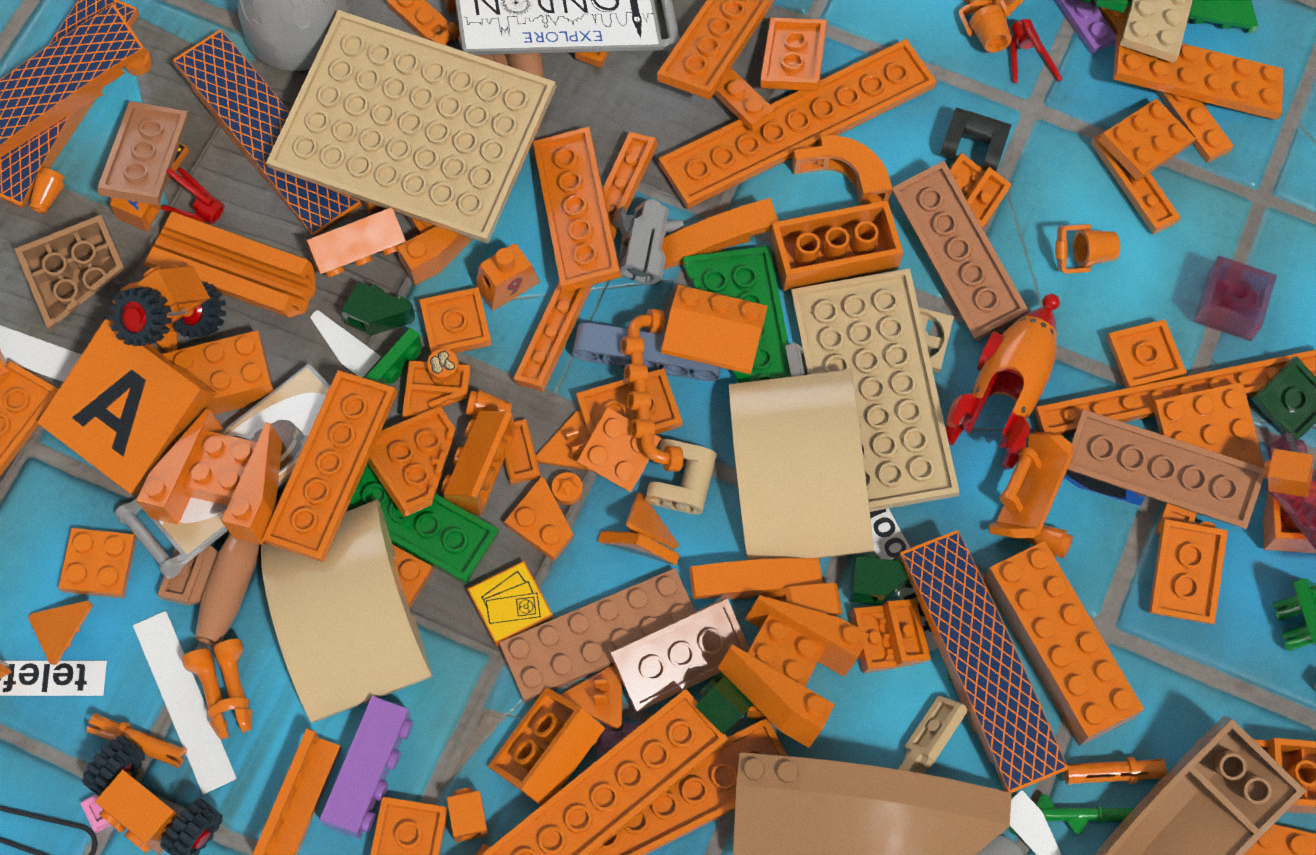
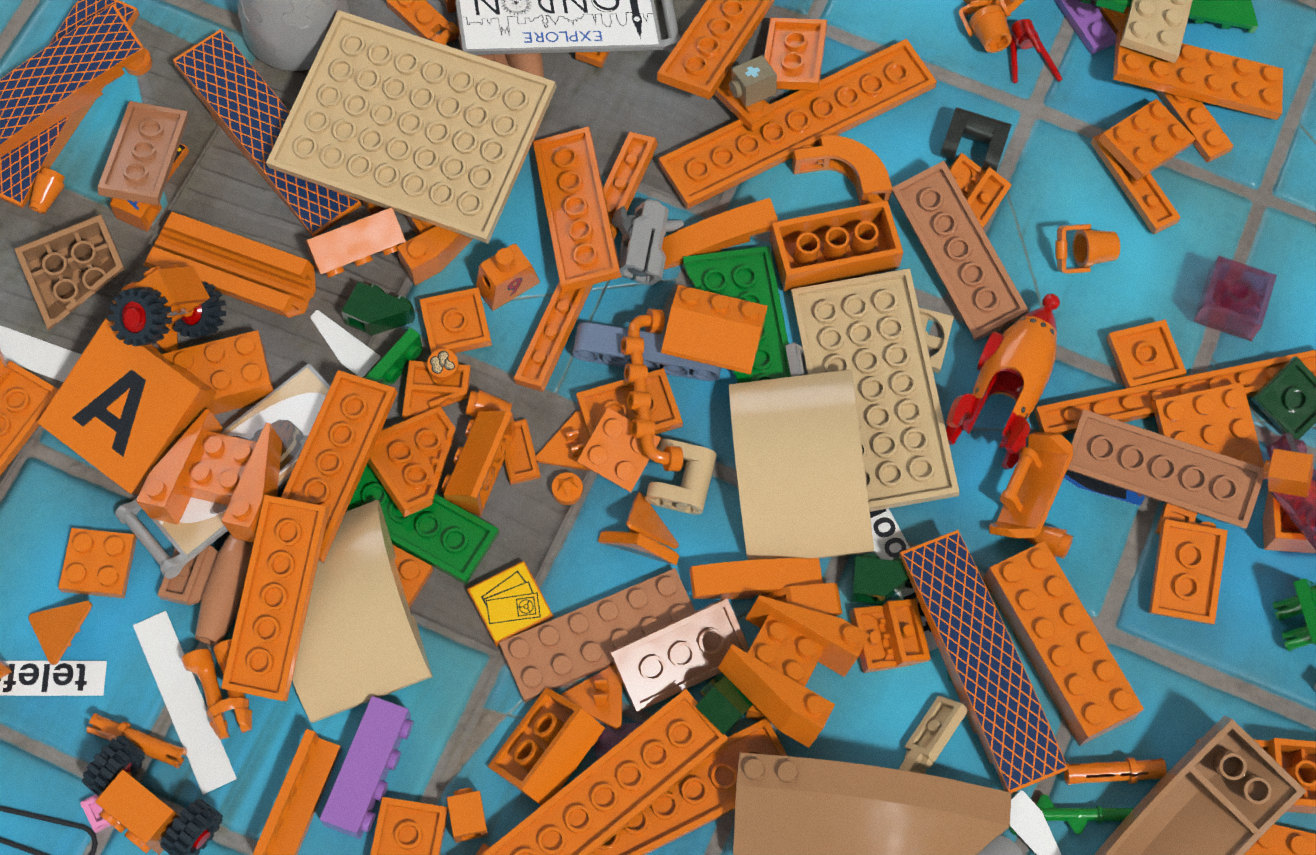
(206, 206): red plant -> none
(275, 598): none -> orange plate
(541, 521): orange wing -> none
(753, 81): none -> dark tan brick

